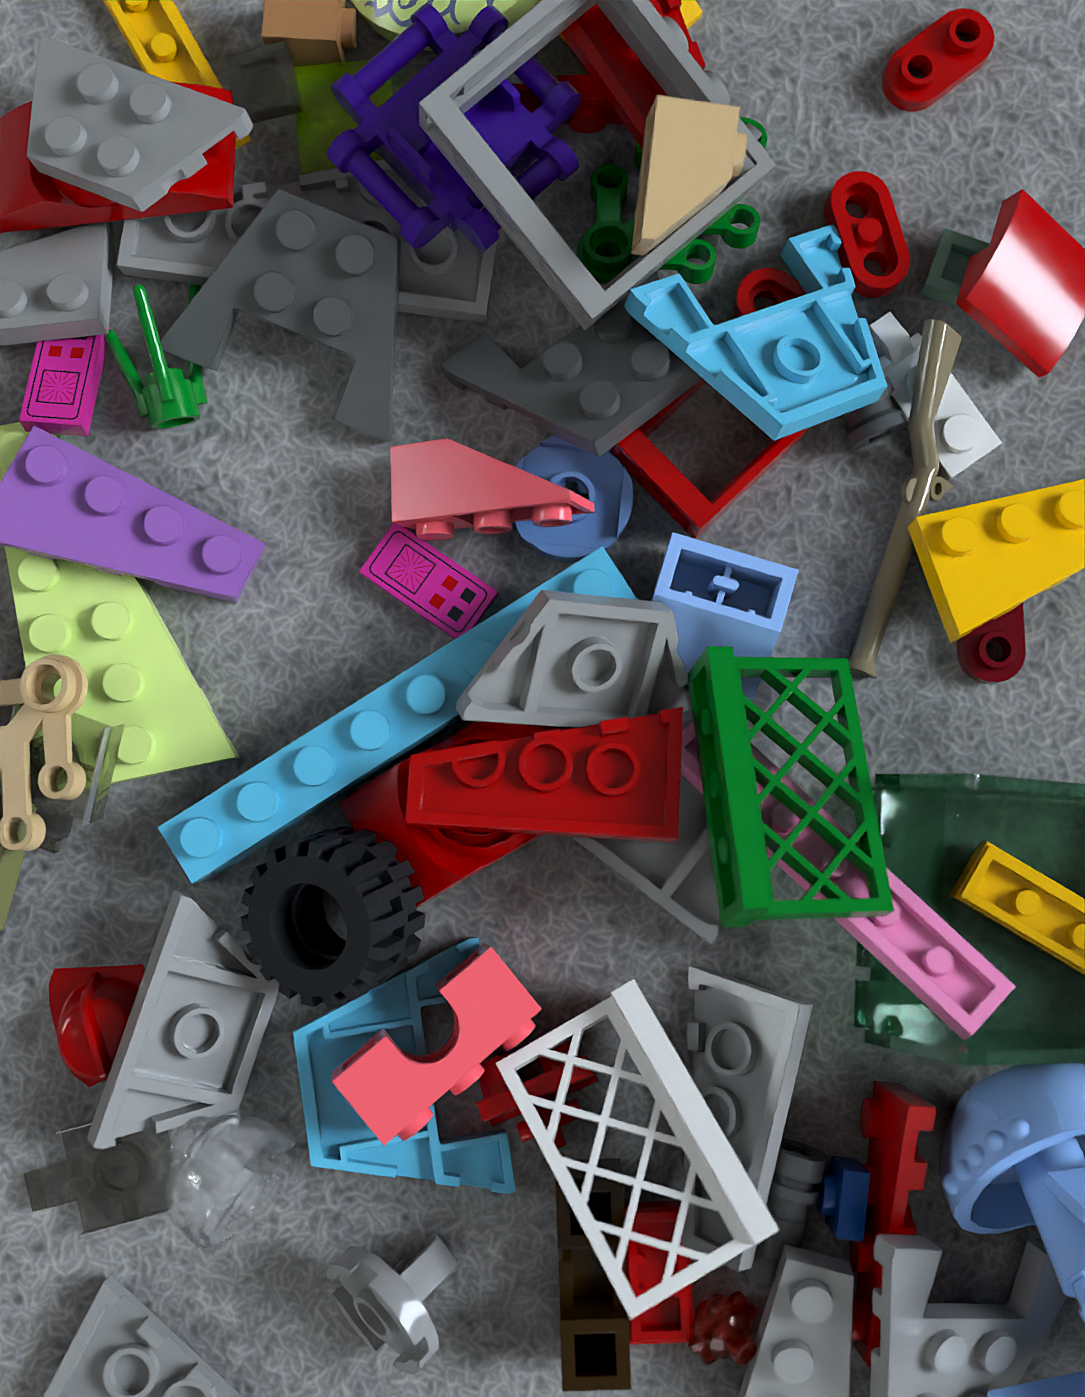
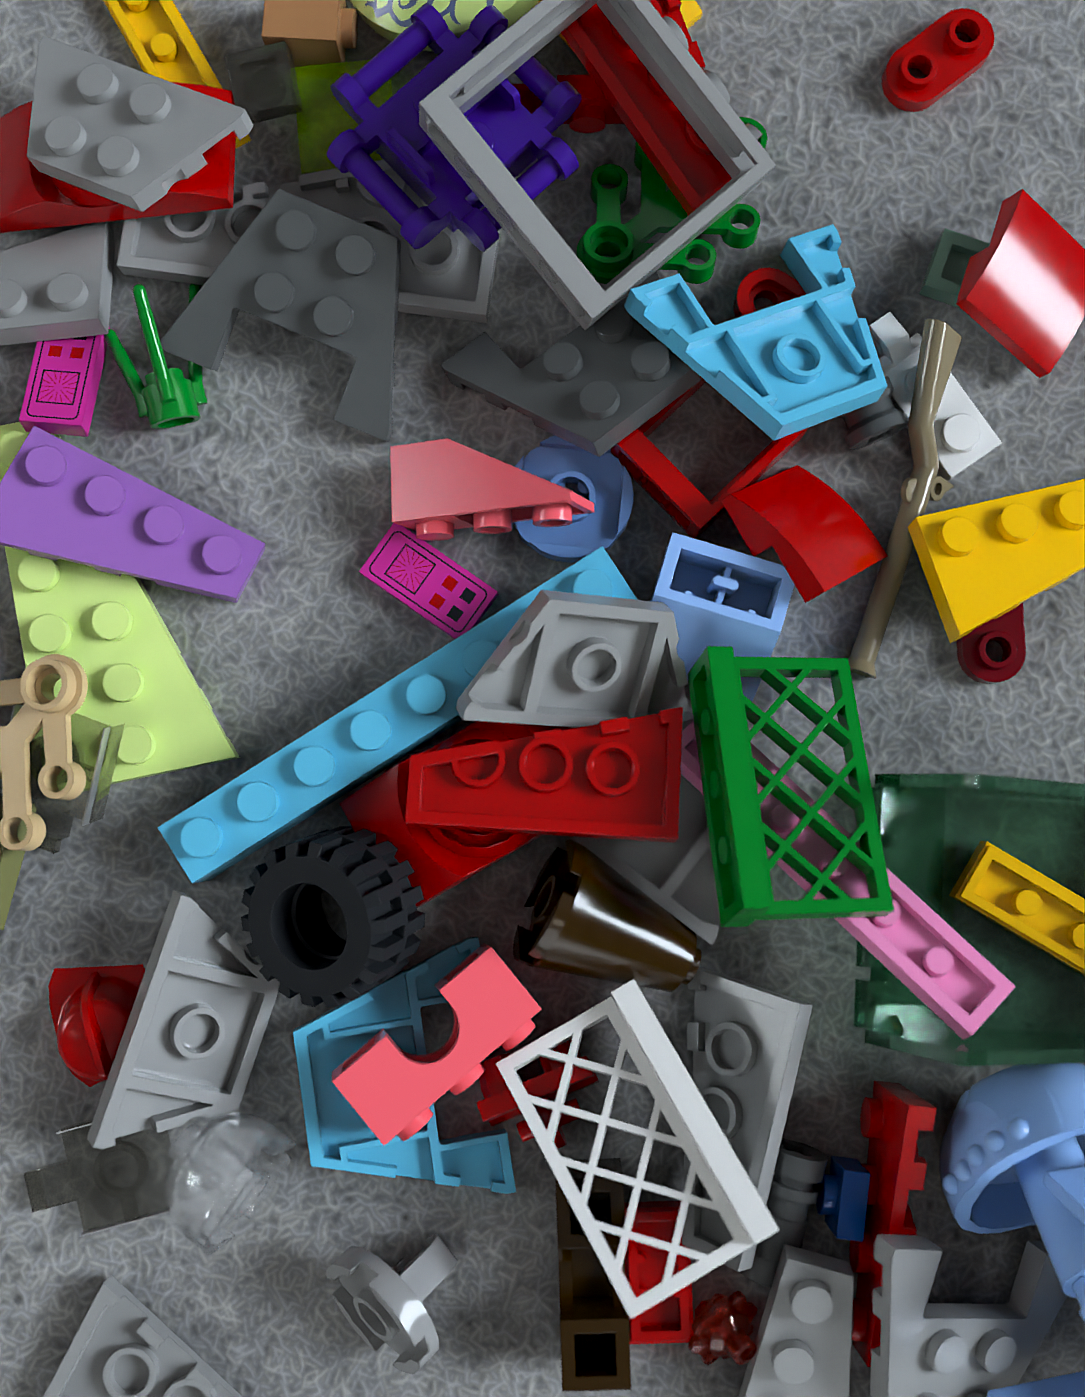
(602, 926): none -> dark brown cone
(685, 164): tan slope -> none
(807, 526): none -> red slope
(870, 237): red plate -> none

